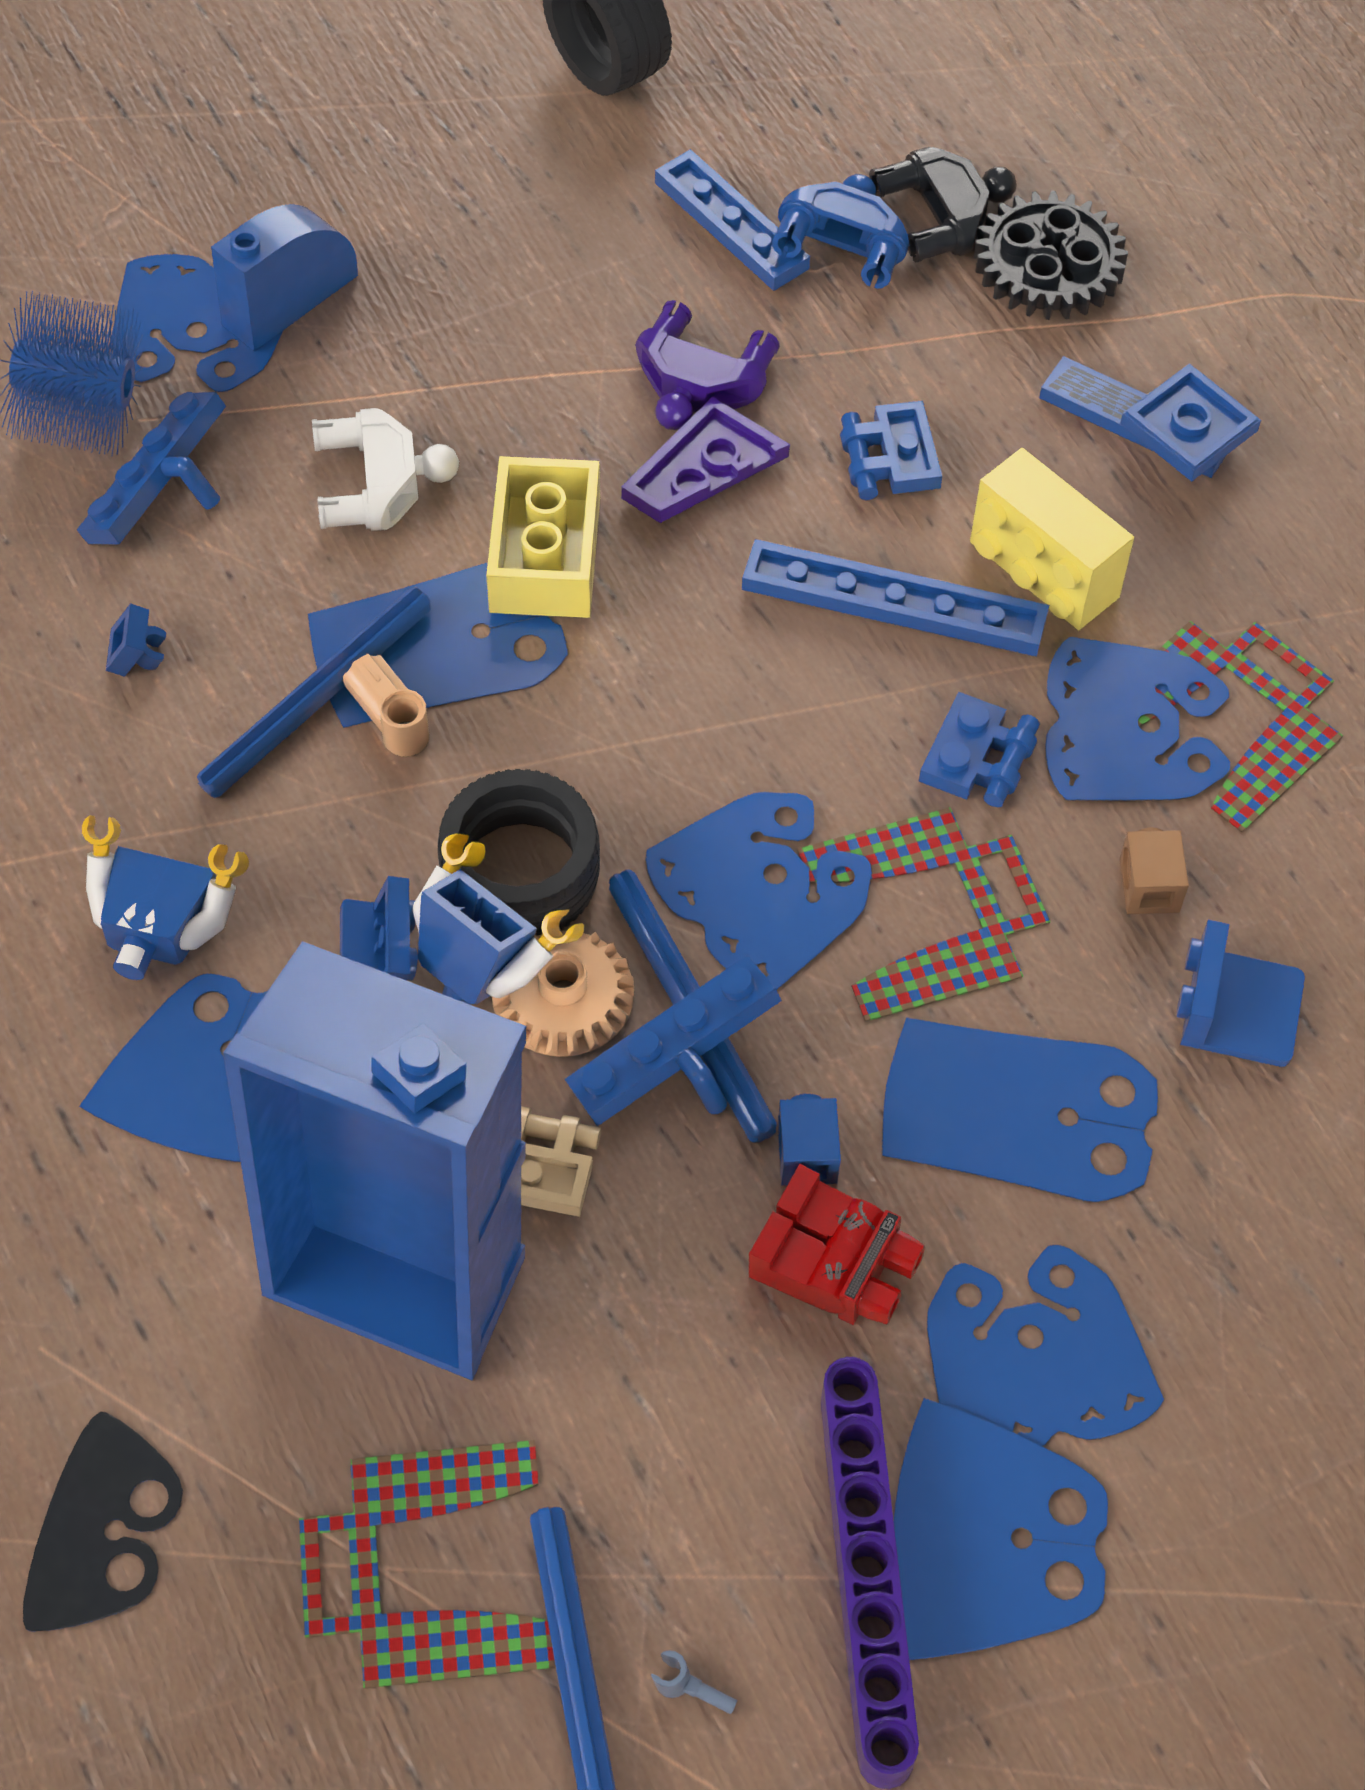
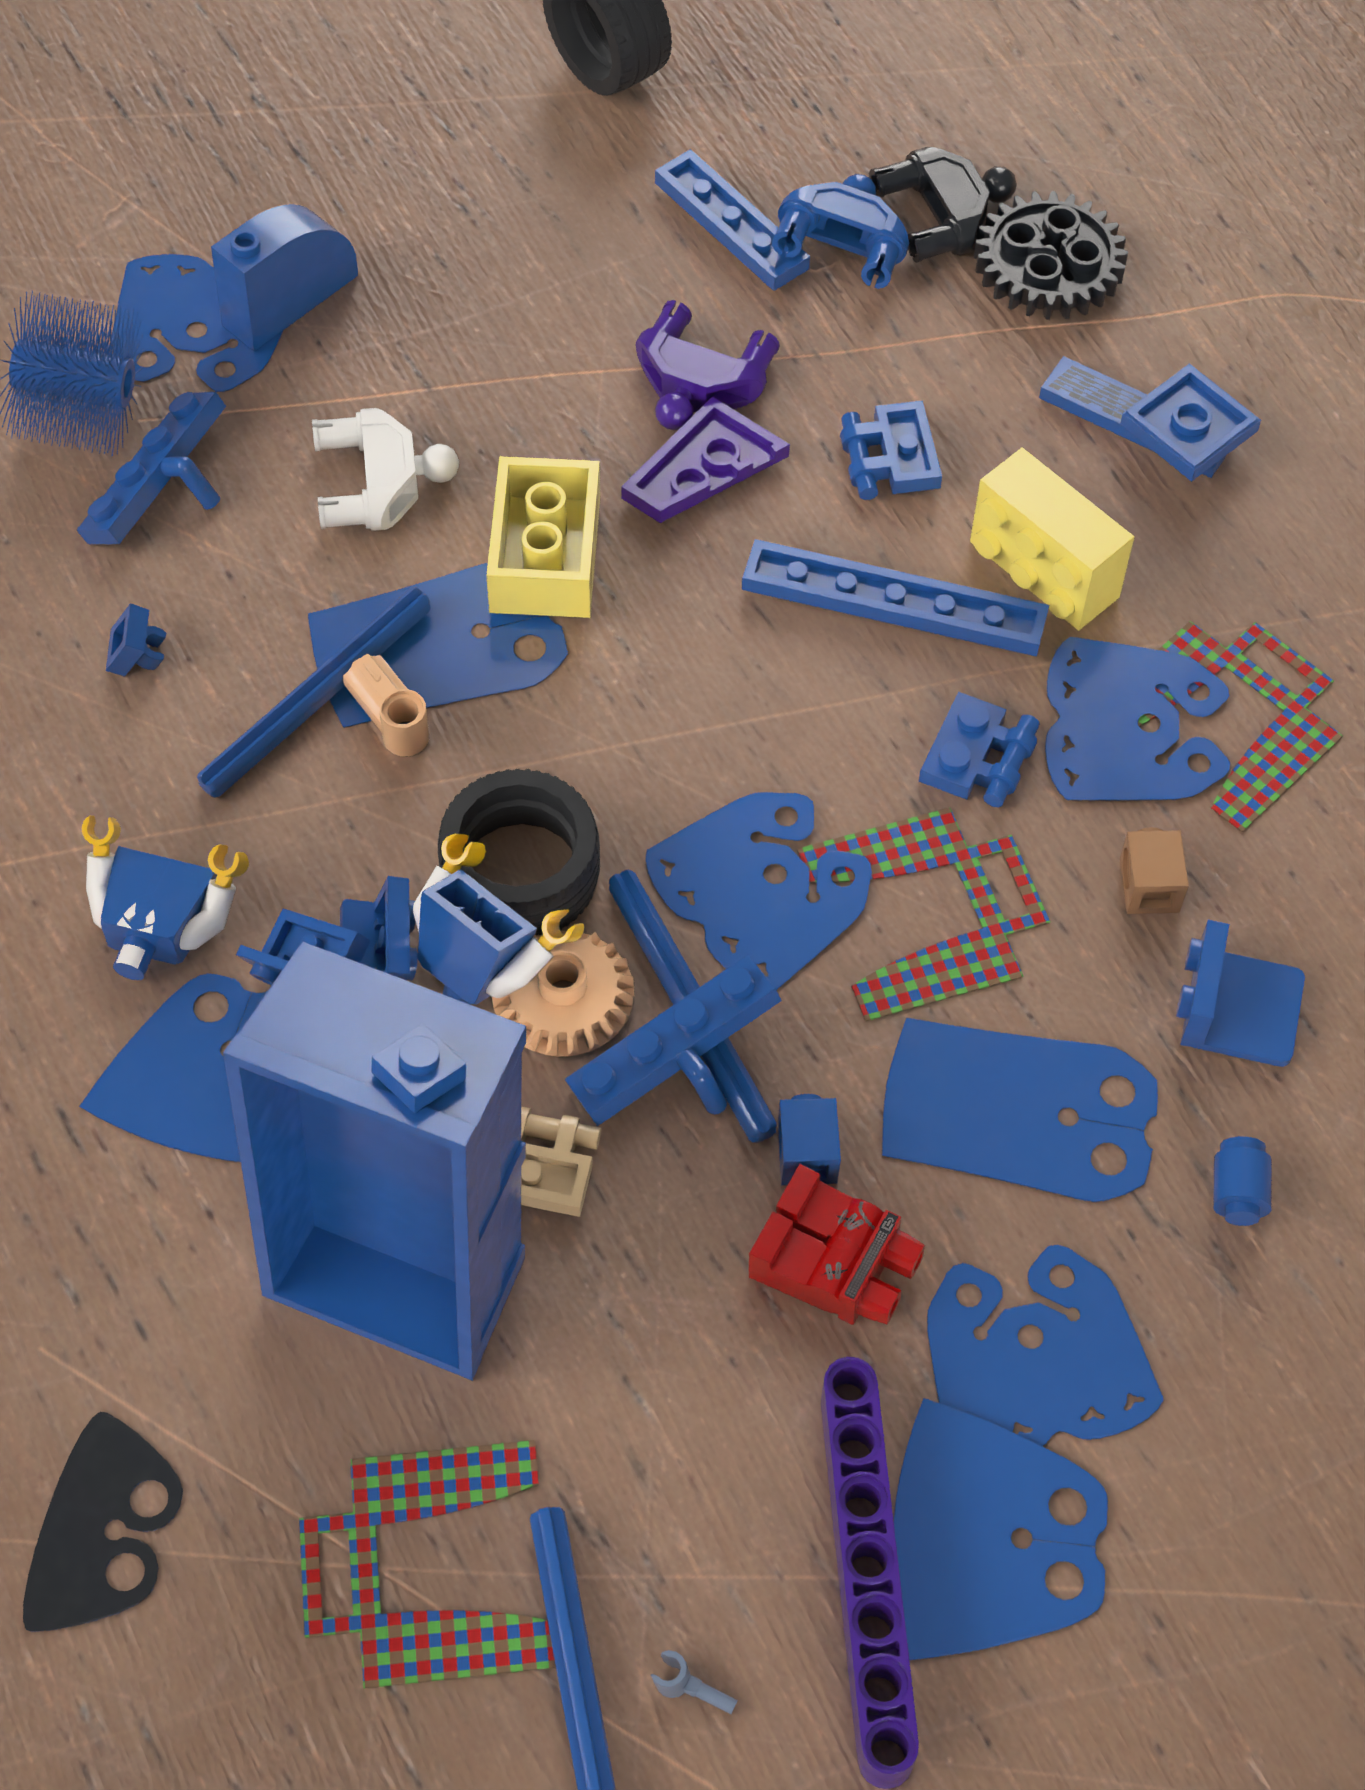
(288, 934): none -> blue bracket
(1242, 1181): none -> blue brick

